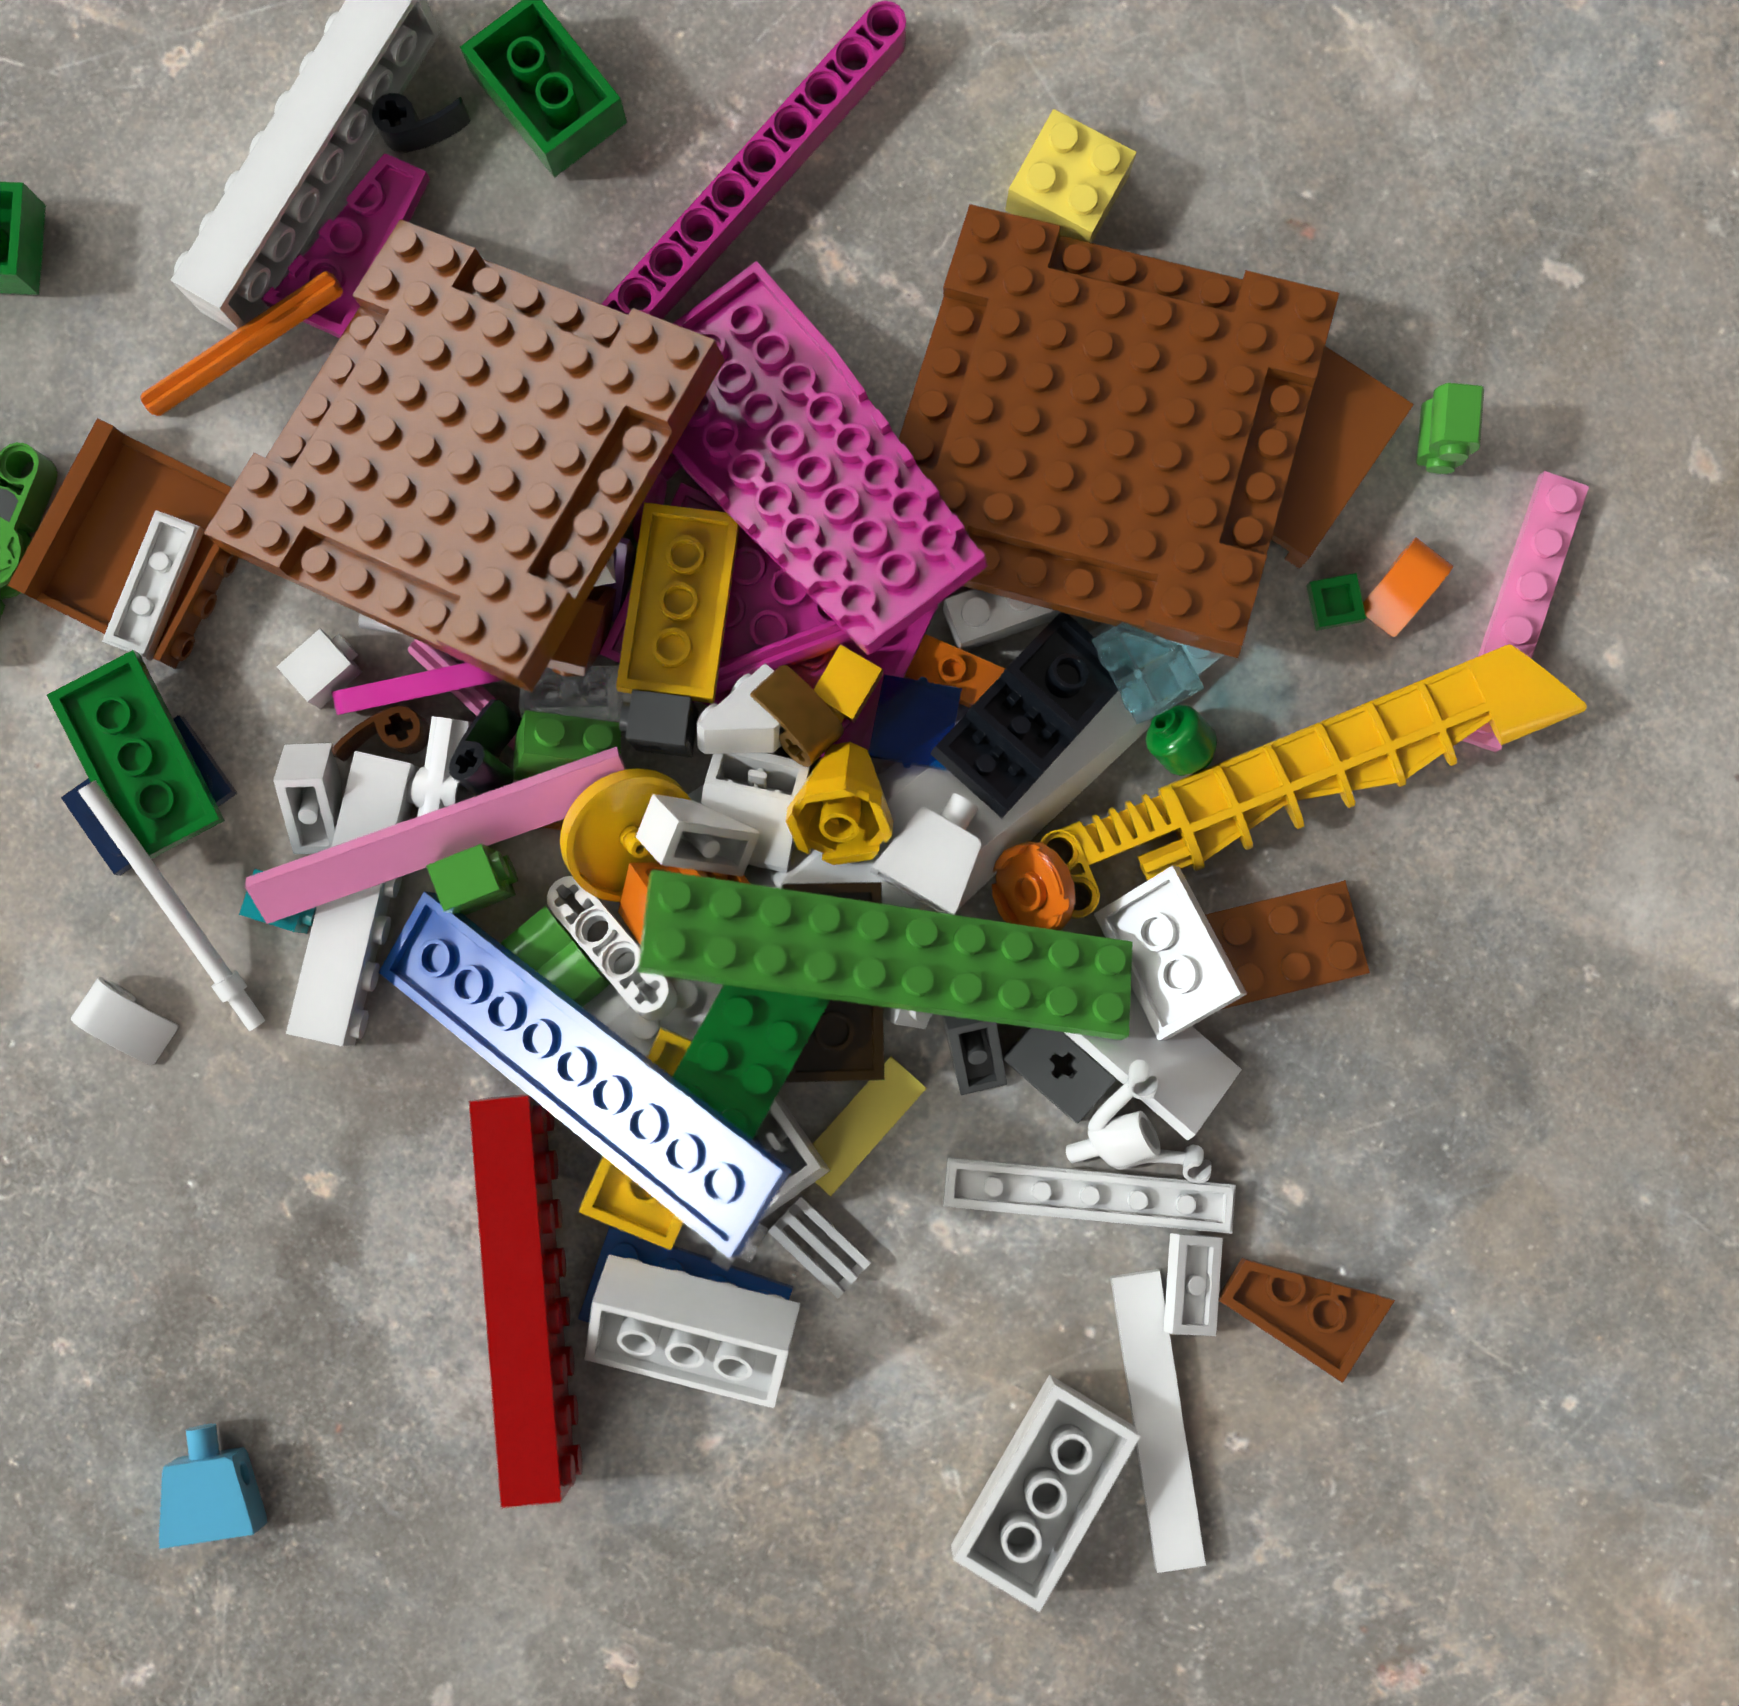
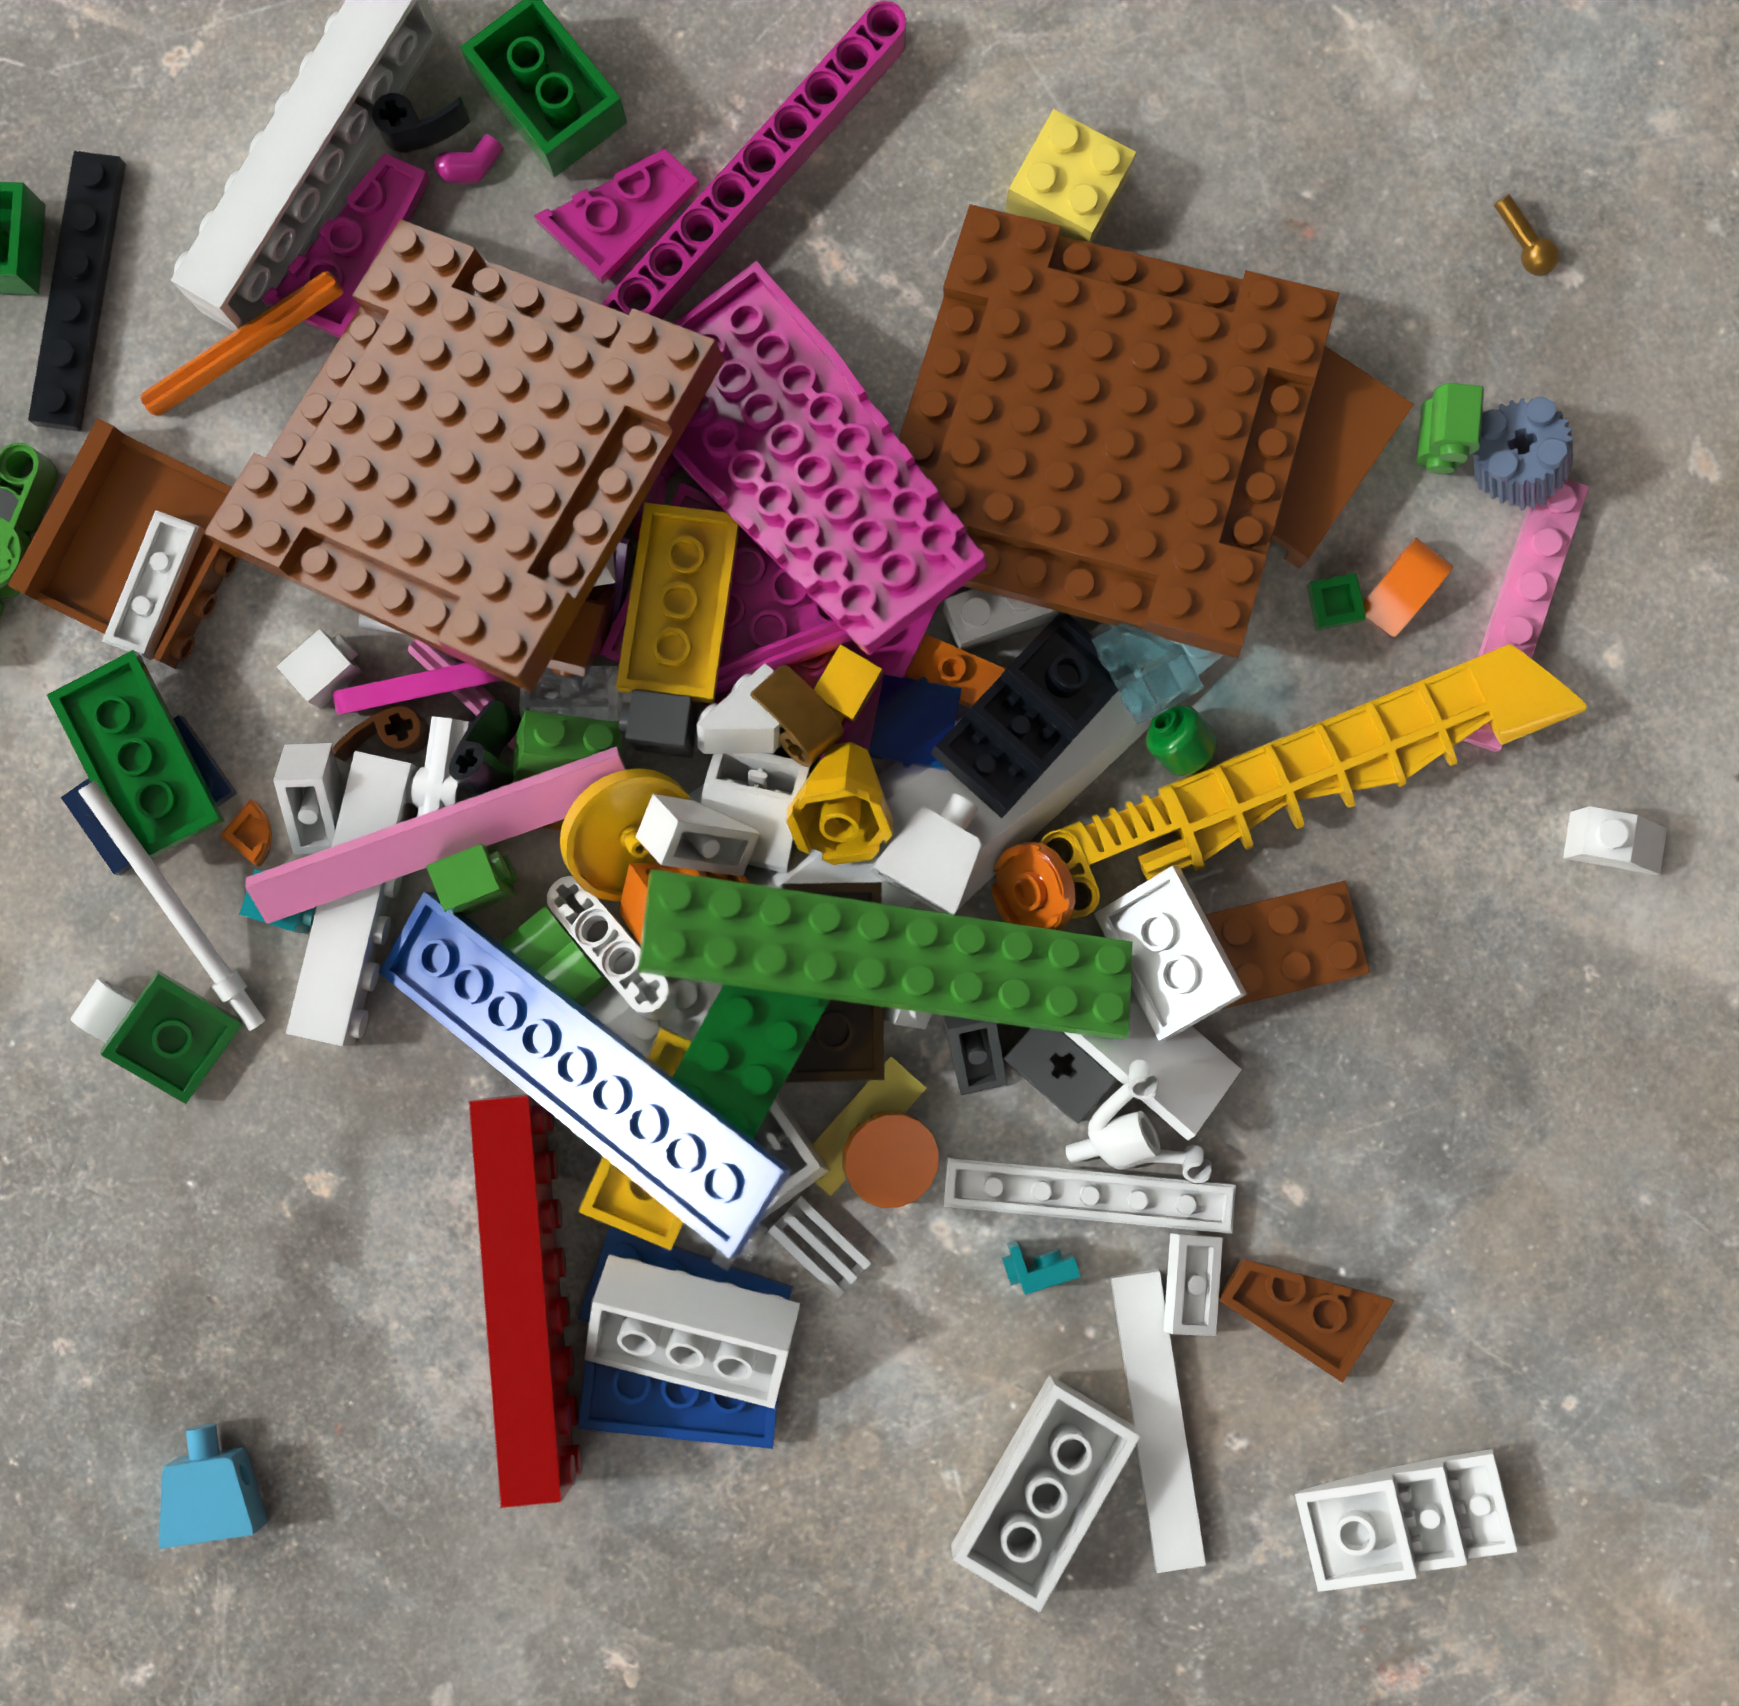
(77, 291): none -> black plate
(171, 1037): none -> green plate
(250, 833): none -> orange tile
(468, 166): none -> dark pink arm
(619, 216): none -> dark pink wing
(654, 1407): none -> blue wing
(890, 1159): none -> orange tile
(1048, 1269): none -> teal bracket
(1405, 1520): none -> white slope
(1523, 452): none -> sand blue brick
(1538, 254): none -> pearl gold bar
(1615, 840): none -> white slope

